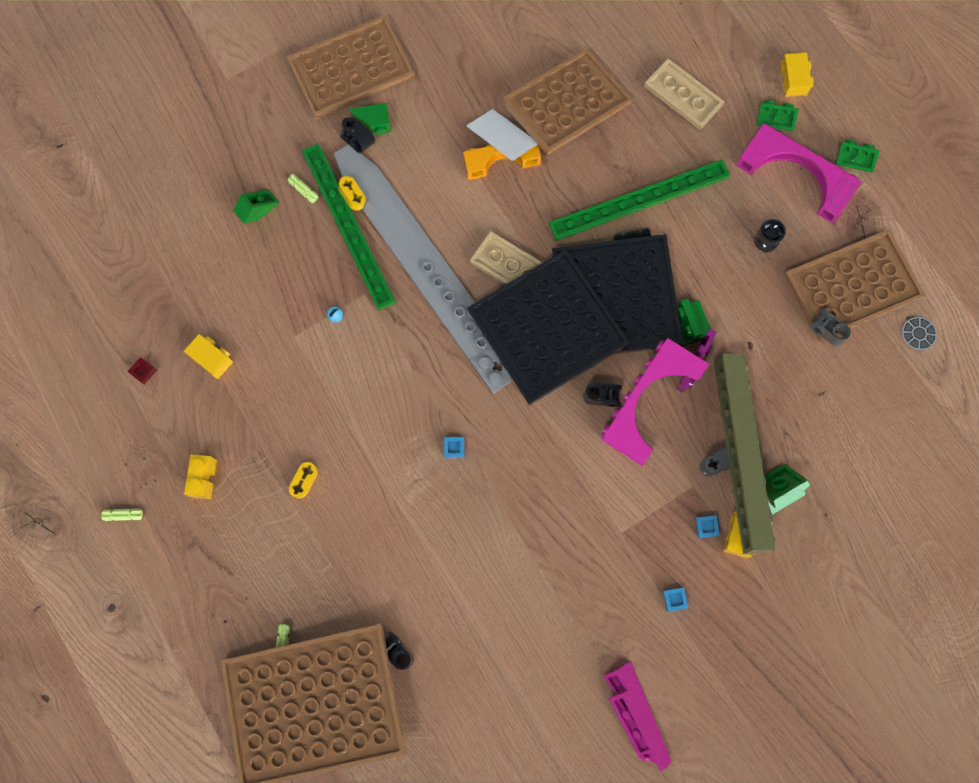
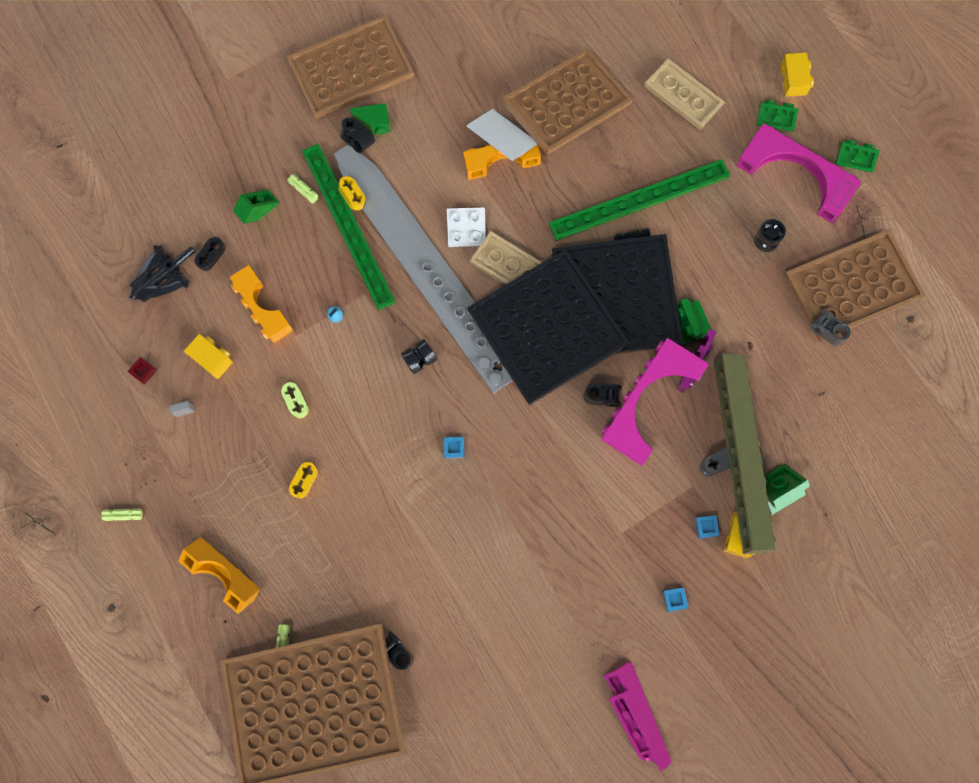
(145, 287): none -> black bar
(181, 409): none -> light grey tile
(198, 476): yellow brick -> none
(203, 558): none -> light orange arch
(212, 255): none -> black beam
(249, 286): none -> light orange arch
(298, 398): none -> yellowish green beam
(419, 356): none -> black wheel
(466, 226): none -> white hinge
(919, 333): sticker -> none

